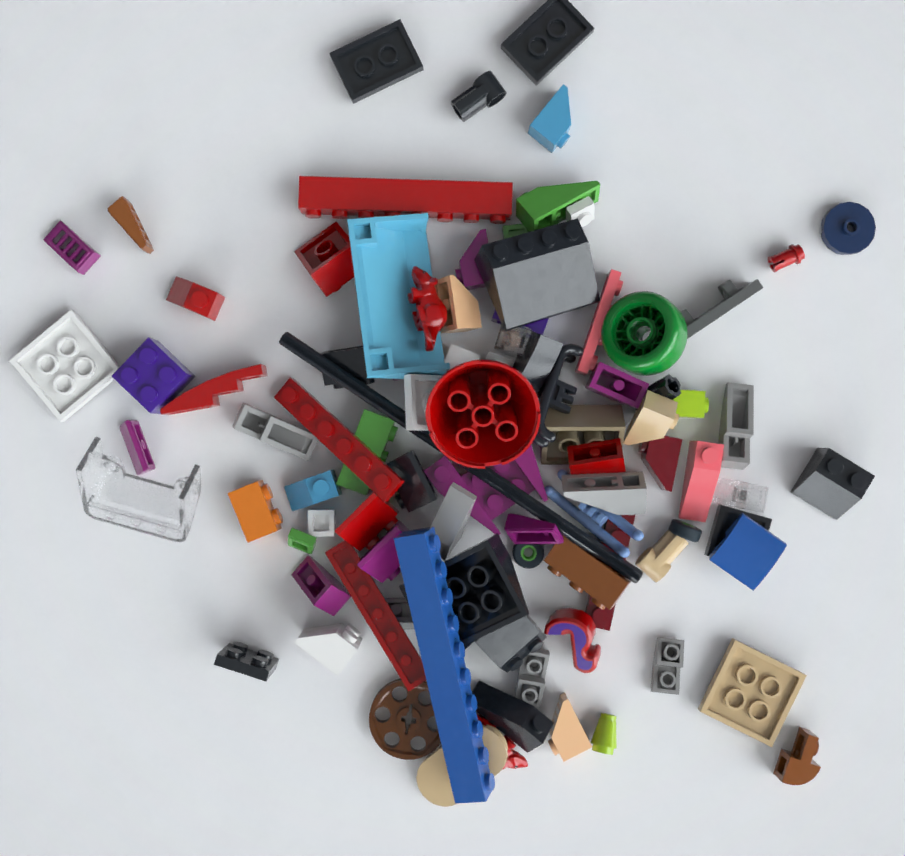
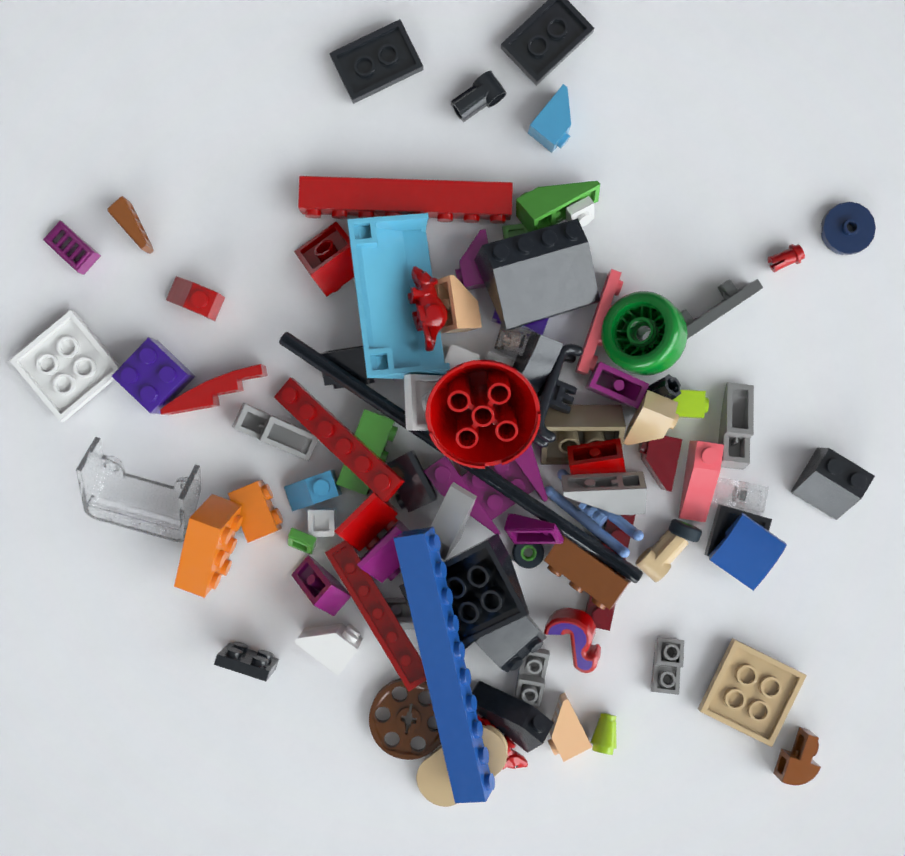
(137, 447): magenta slope -> none
(208, 545): none -> orange brick

